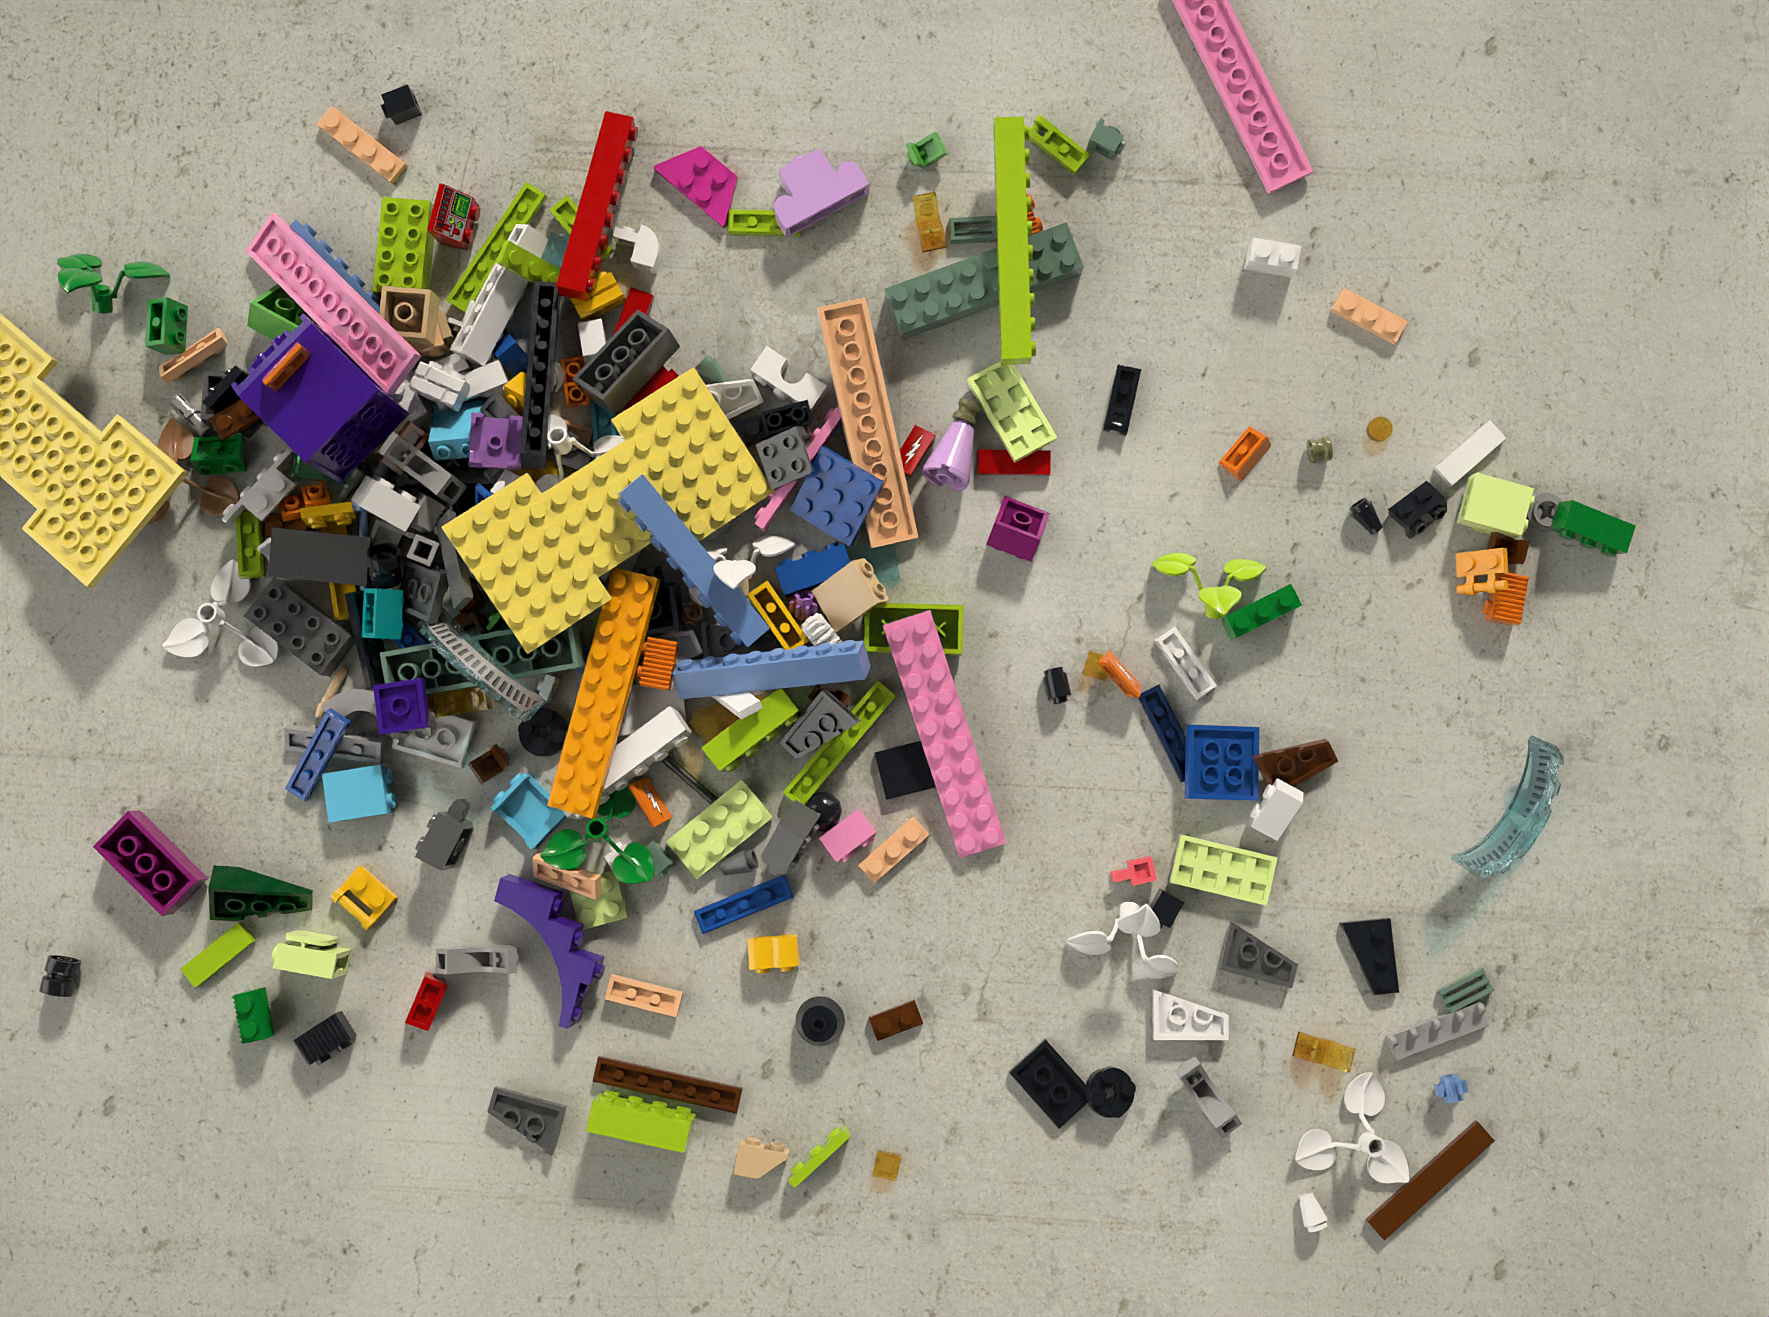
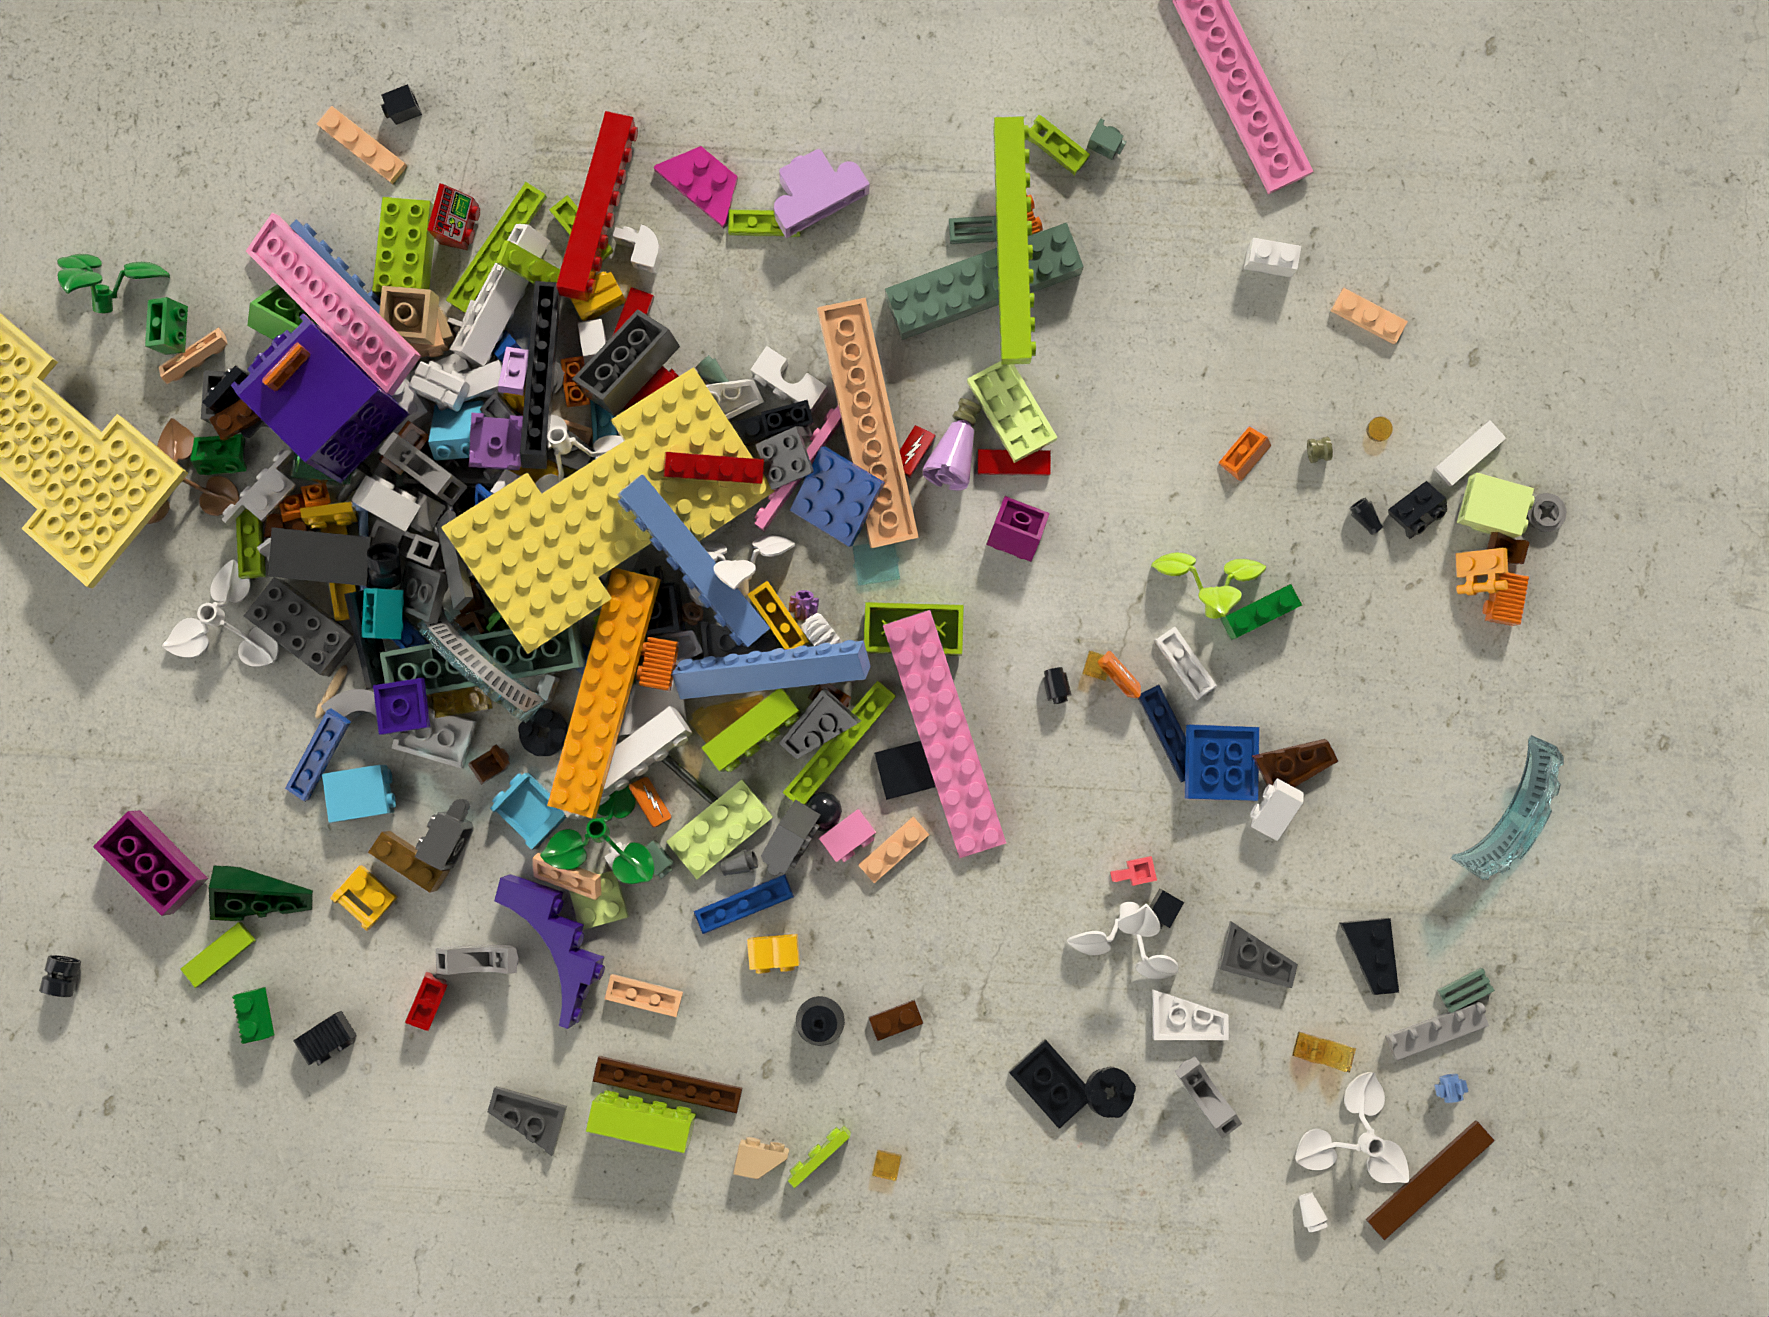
(191, 415): light grey pin -> none
(311, 955): yellowish green brick -> none
(351, 747): light grey hinge -> none
(401, 857): none -> pearl gold brick
(513, 371): none -> lavender plate
(555, 249): clear light blue brick -> none
(713, 467): none -> red plate
(740, 703): white tile -> none
(811, 568): blue brick -> none
(850, 594): tan panel -> none
(926, 151): bright green bracket -> none
(928, 222): clear yellow slope -> none
(1122, 399): black plate -> none
(1223, 870): yellowish green plate -> none
(1592, 528): green brick -> none

